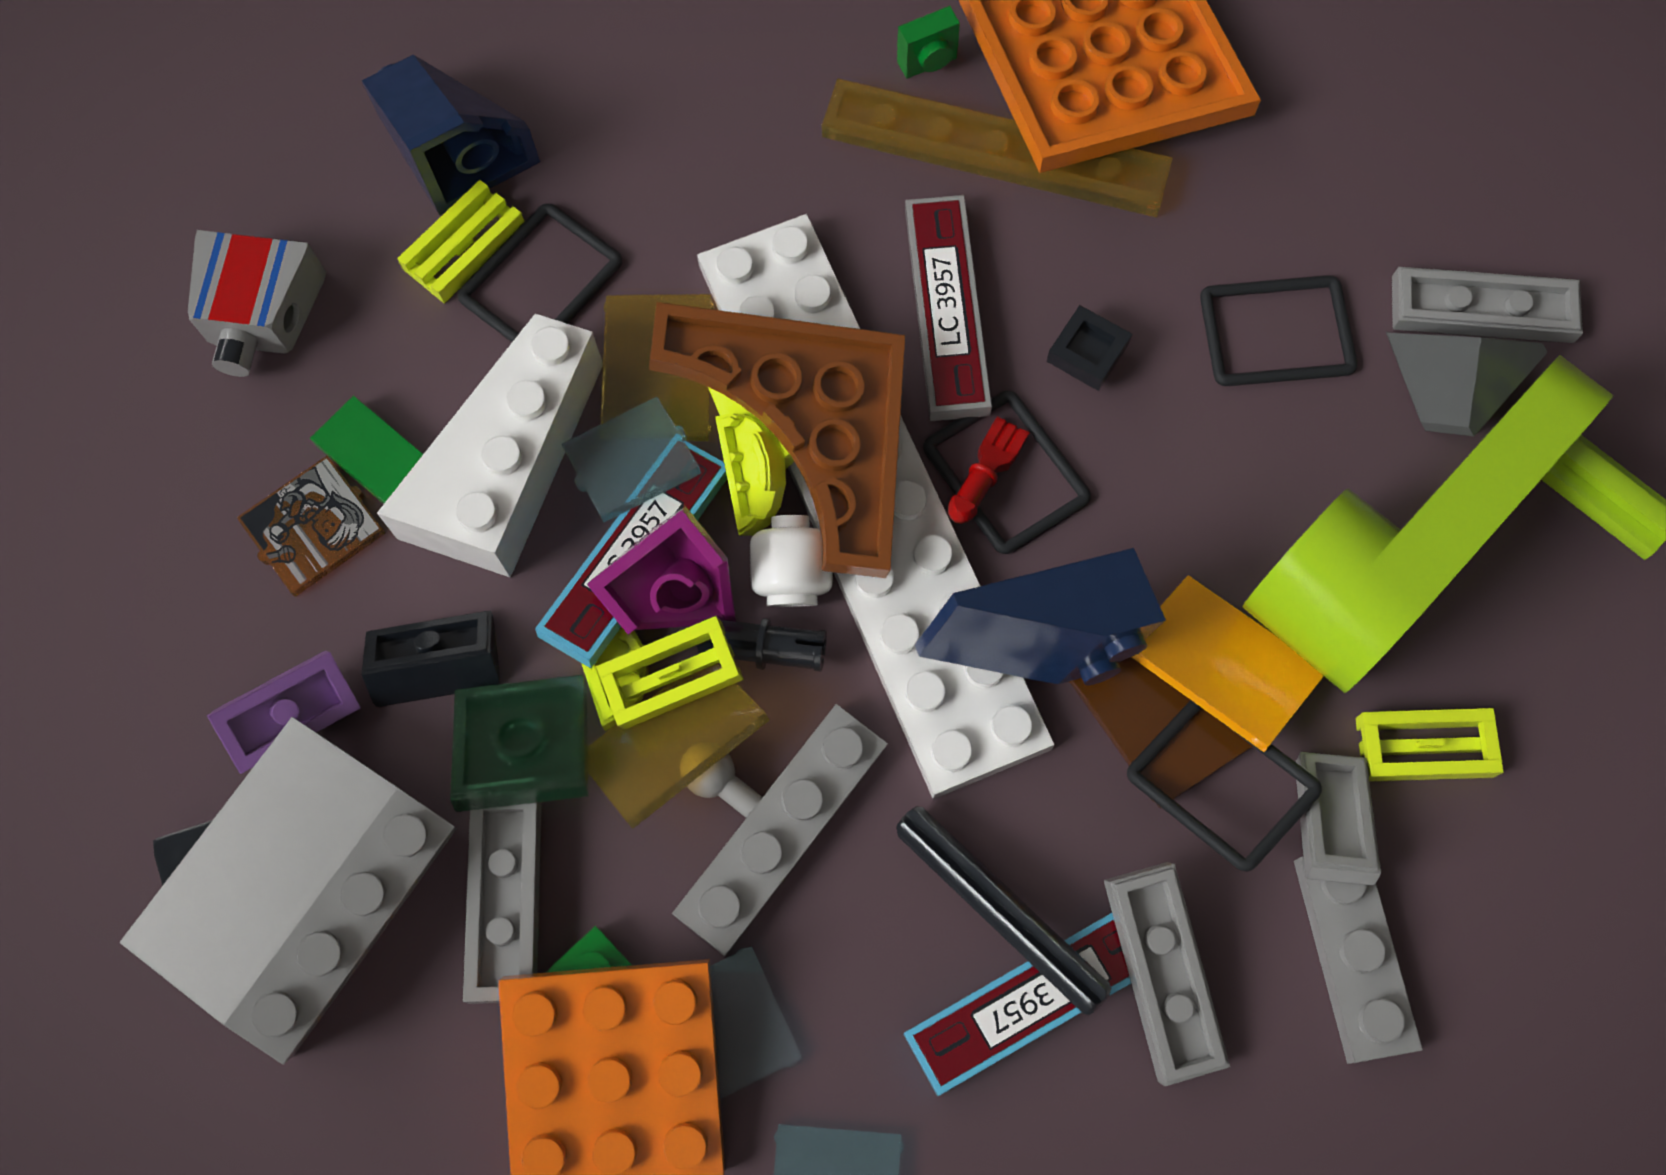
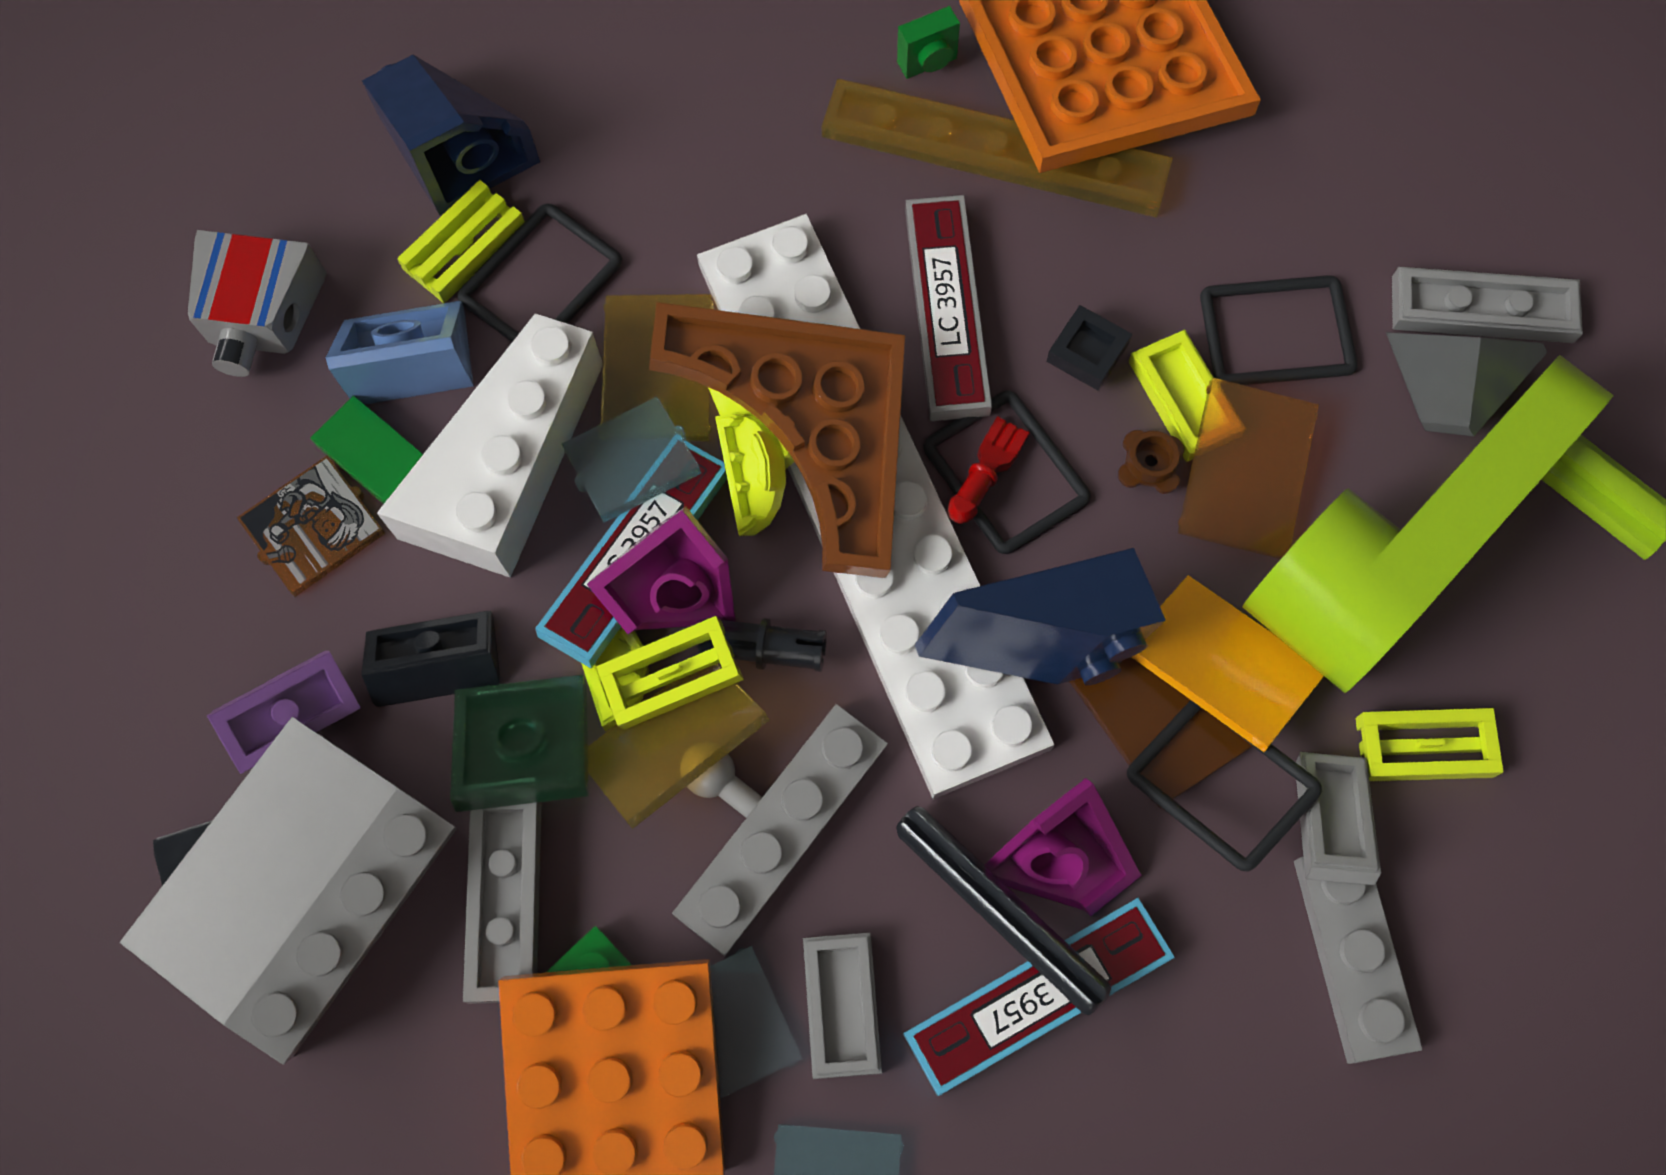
(402, 353): none -> medium blue slope
(788, 563): white head -> none
(842, 1006): none -> light grey tile
(1068, 854): none -> magenta slope
(1154, 444): none -> reddish brown plate
(1166, 973): light grey tile -> none
(1175, 384): none -> neon yellow tile
(1248, 468): none -> clear orange piece

